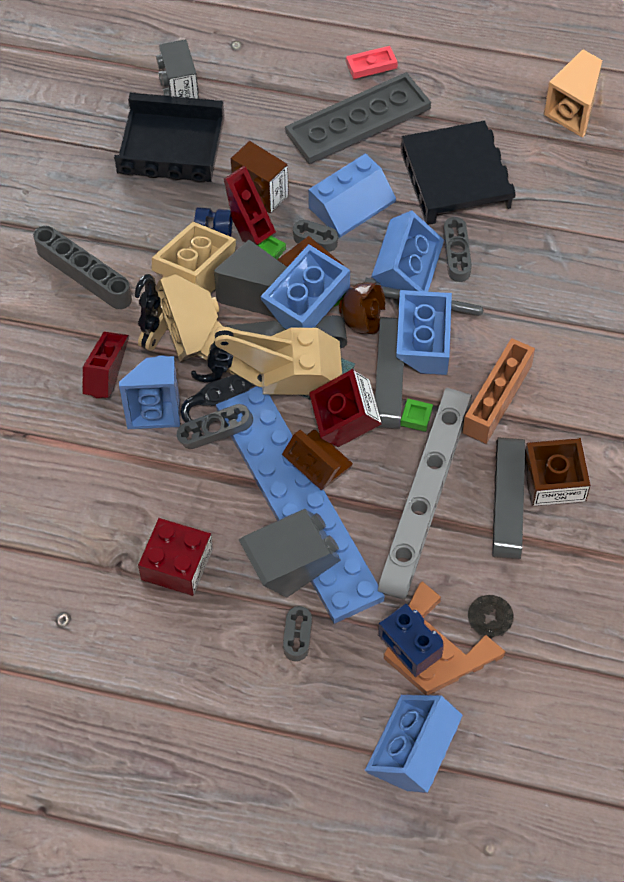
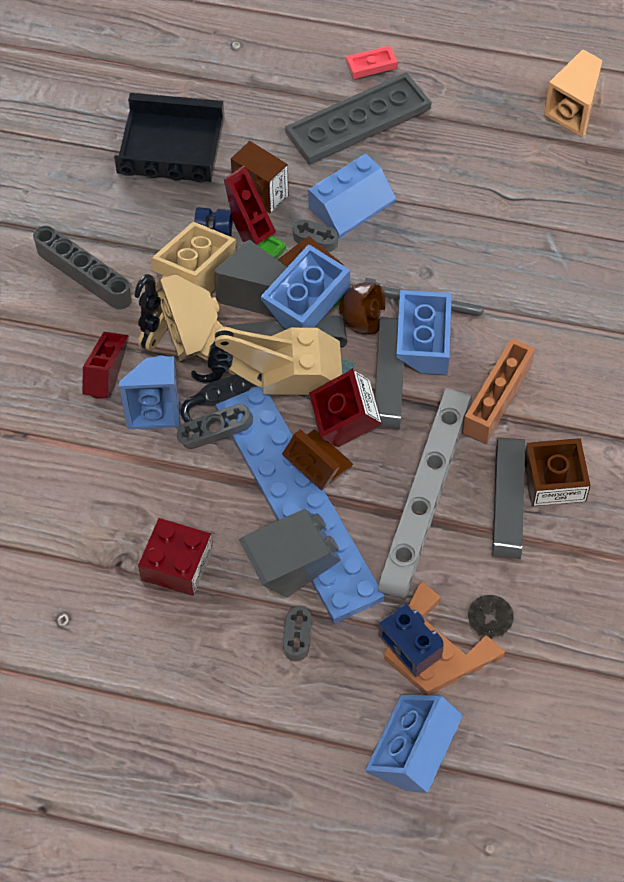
(178, 70): dark grey brick -> none
(408, 254): medium blue slope -> none
(416, 415): bright green plate -> none
(453, 257): dark grey beam -> none
(456, 169): black panel -> none

